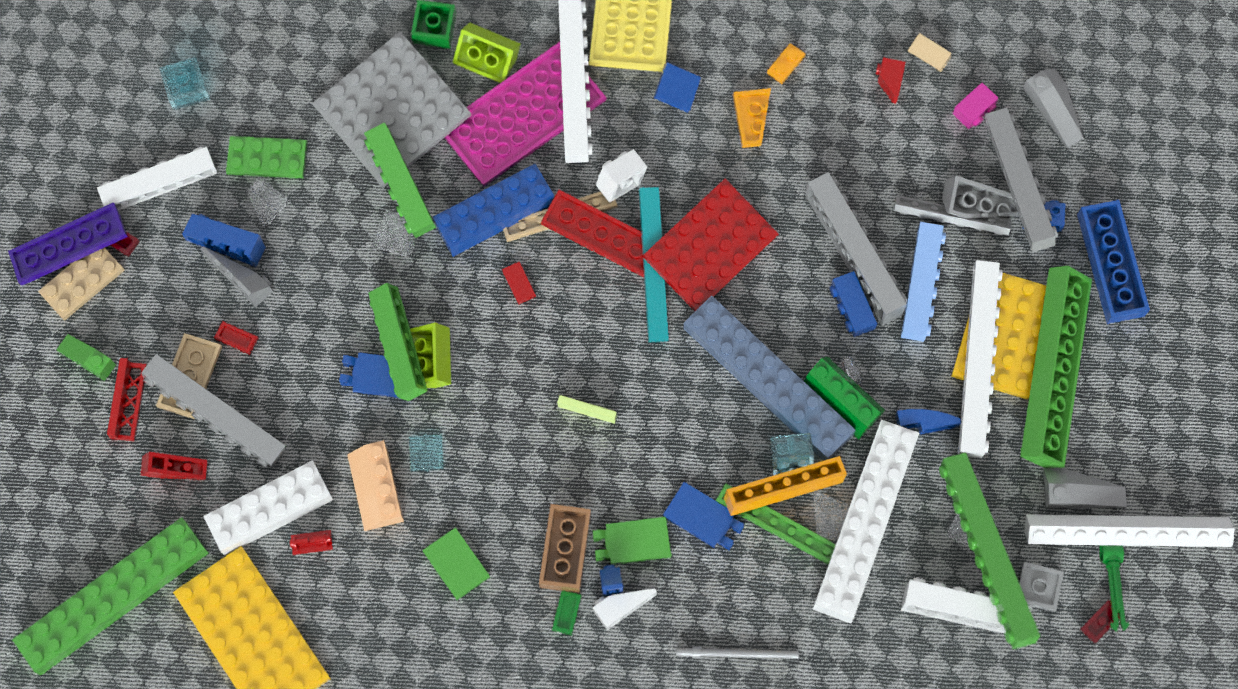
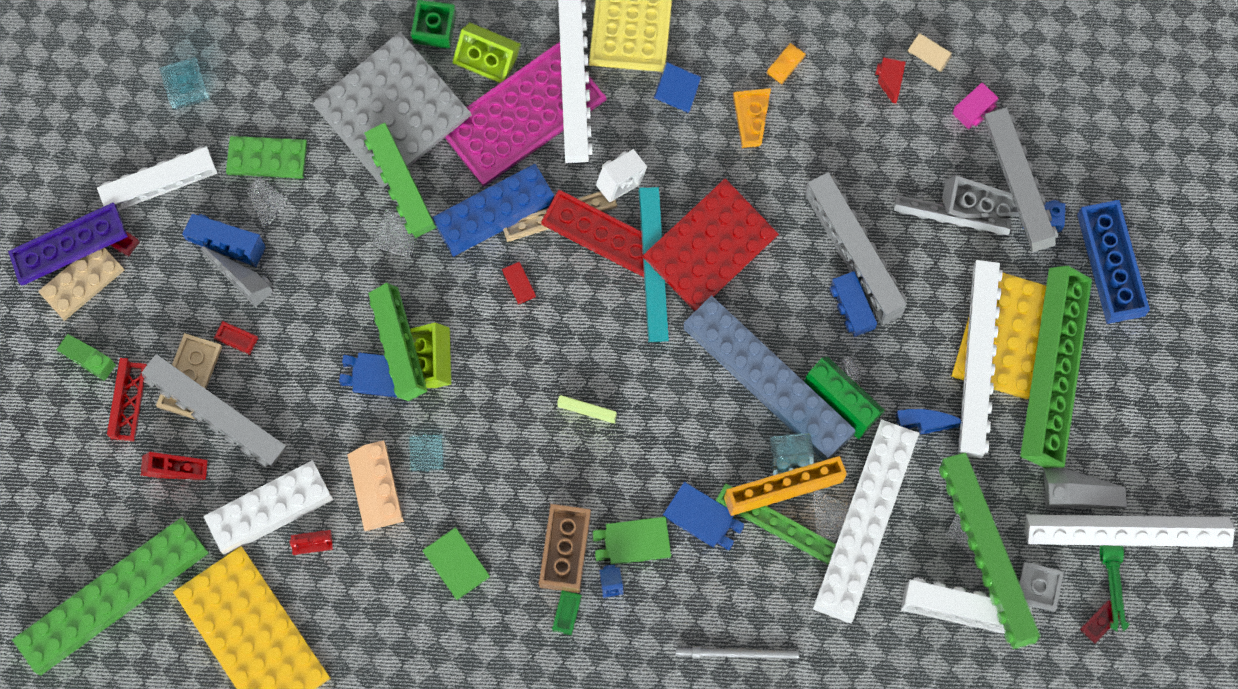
(619, 606): white slope -> none
(922, 281): light blue brick -> none
(1053, 101): light grey wedge -> none

